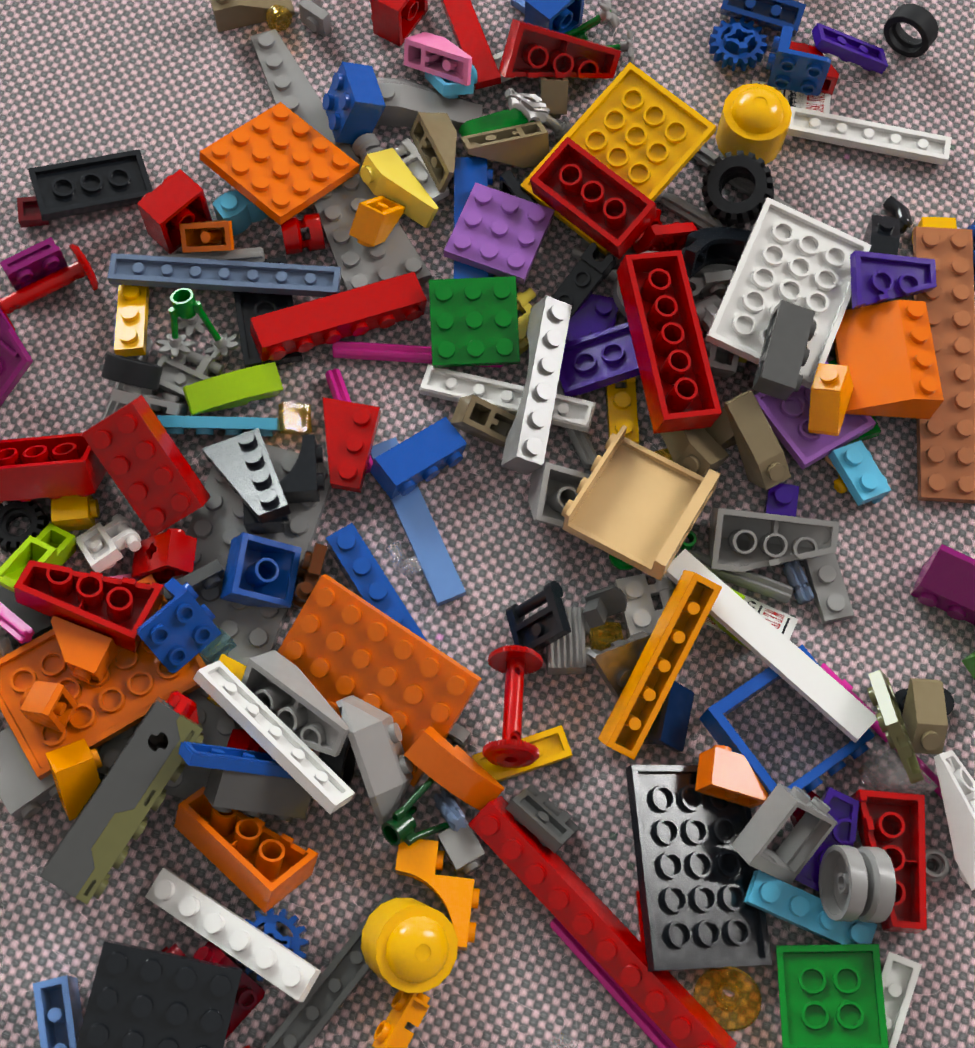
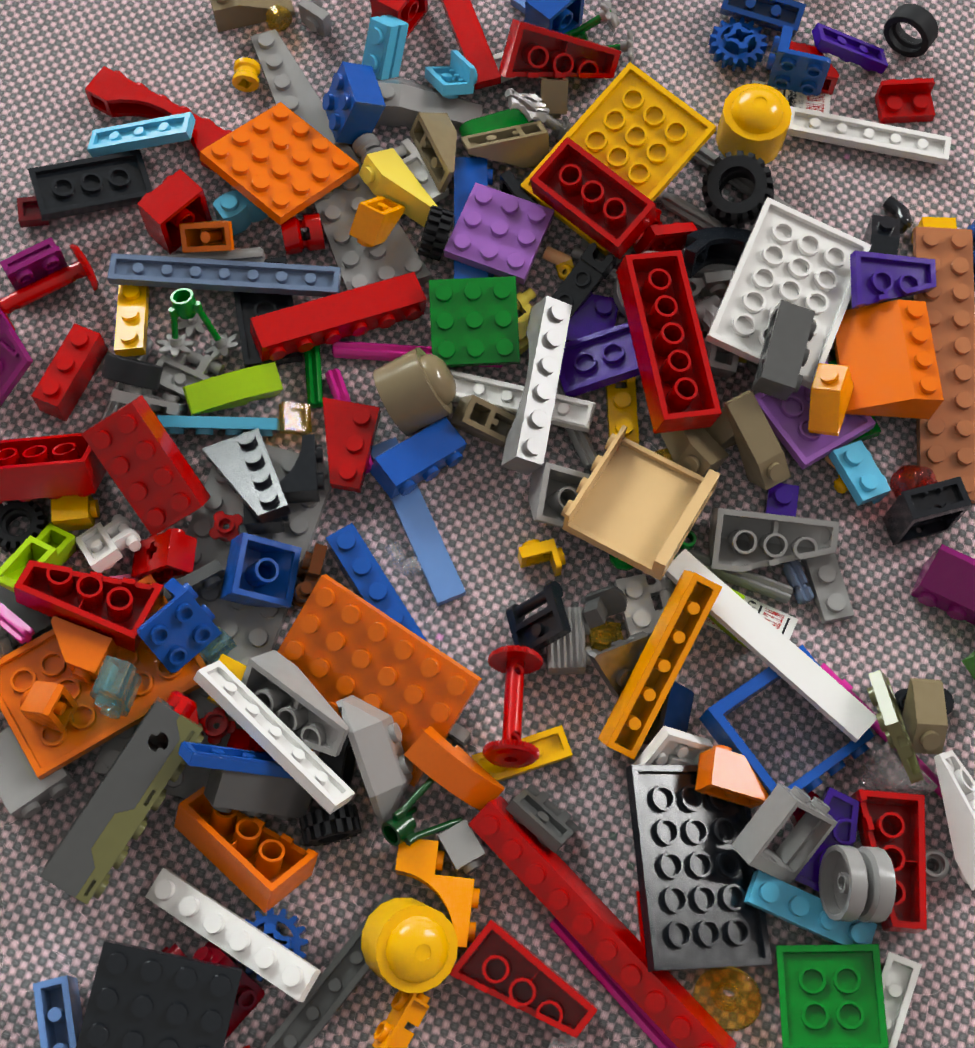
(70, 372): none -> red brick
(74, 775): light orange slope -> none
(115, 687): none -> clear light blue brick
(121, 97): none -> red arch
(141, 134): none -> medium azure plate
(222, 519): none -> red plate
(226, 727): none -> red plate
(246, 74): none -> yellow wheel
(314, 377): none -> green axle
(326, 828): none -> black tyre
(385, 45): none -> medium azure brick
(416, 389): none -> dark tan piece
(435, 232): none -> black tyre
(437, 57): bright pink slope -> none
(450, 810): sand blue axle -> none
(515, 975): none -> red wedge
(538, 552): none -> yellow bracket
(562, 261): none -> arm
(673, 748): none -> white plate
(905, 101): none -> red bracket
(911, 477): none -> clear red head
(928, 507): none -> black window

